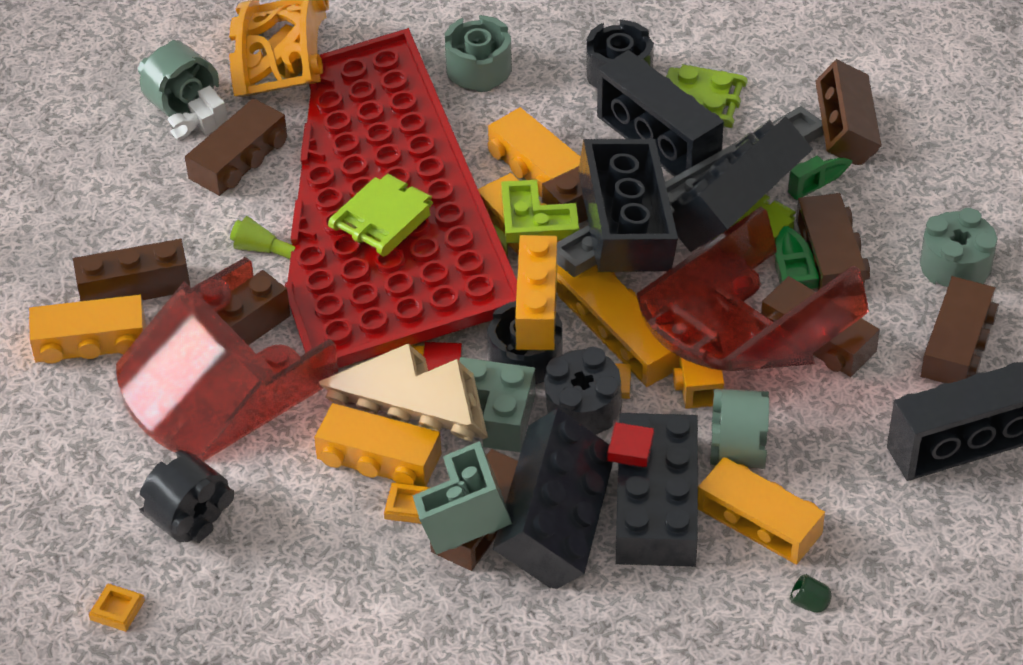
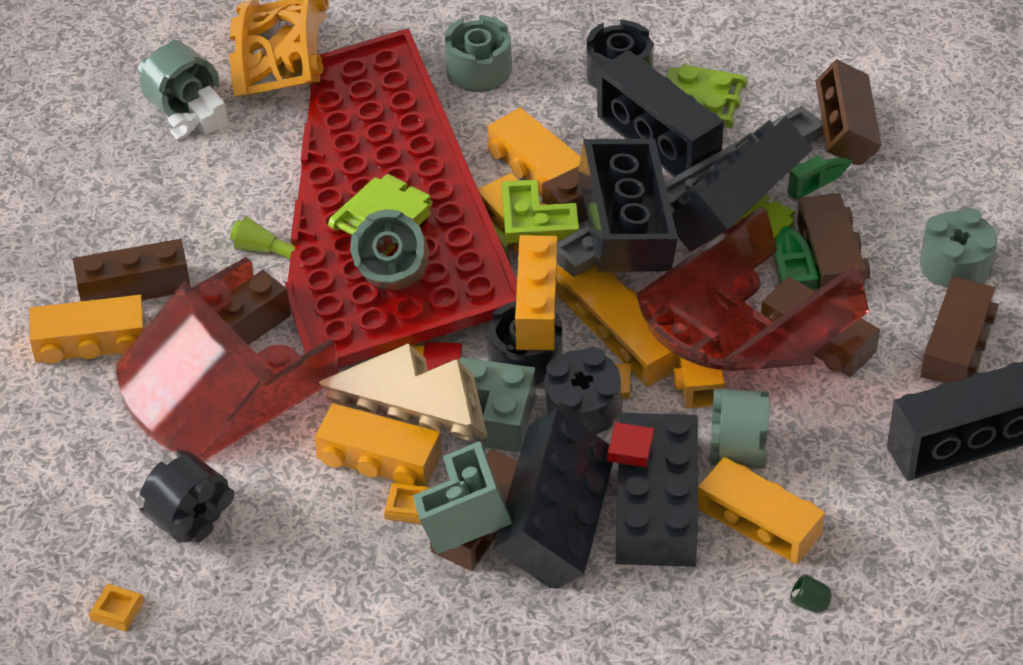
(236, 147): reddish brown brick -> none
(372, 238): none -> sand green brick

